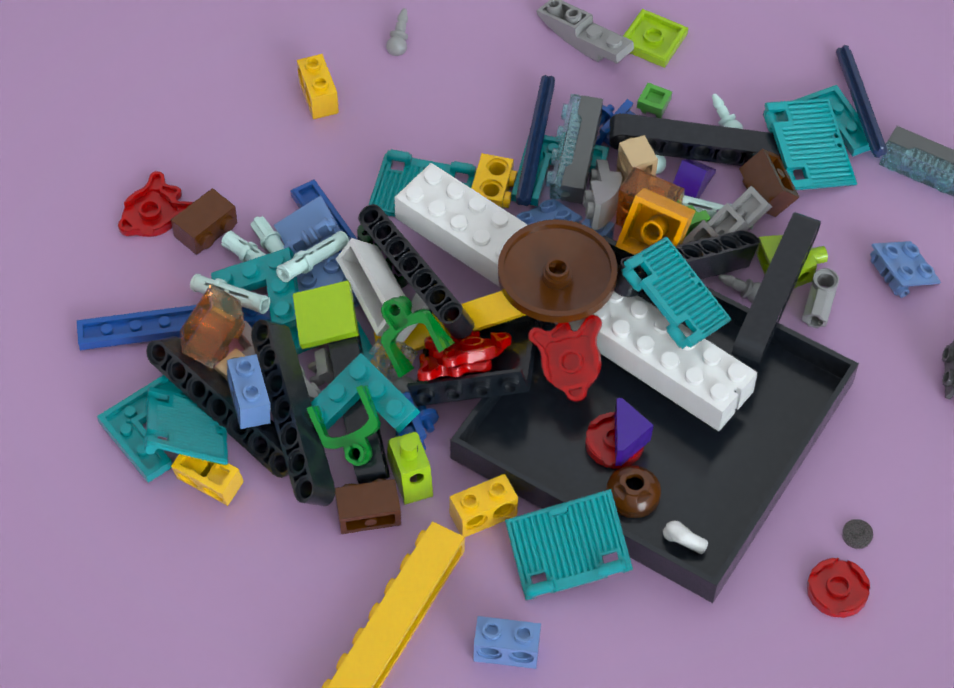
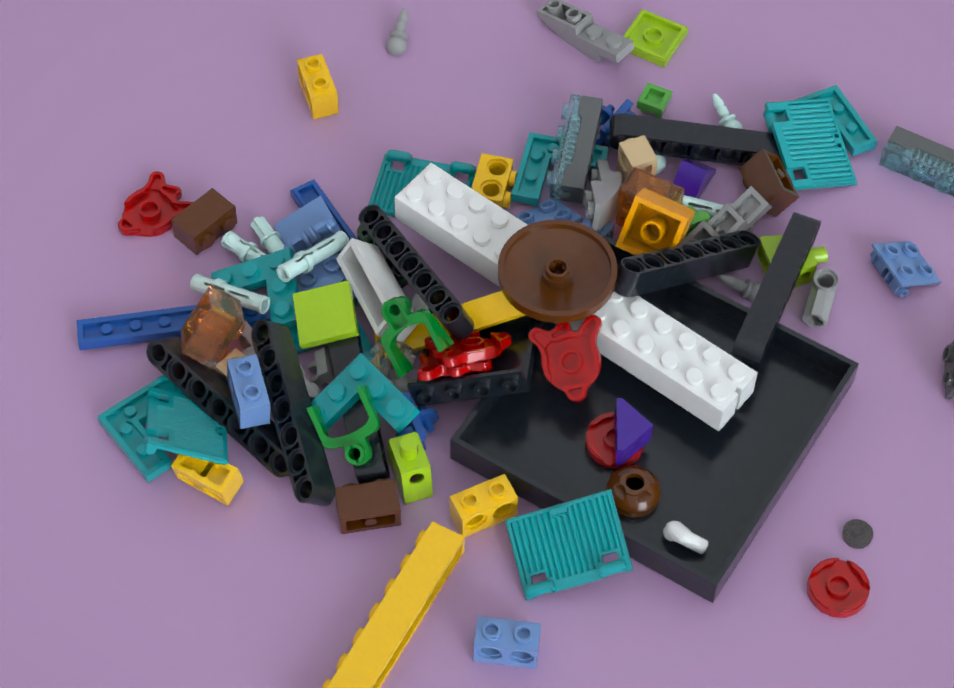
(535, 141): dark blue axle -> none
(676, 292): teal window -> none
(861, 101): dark blue axle -> none

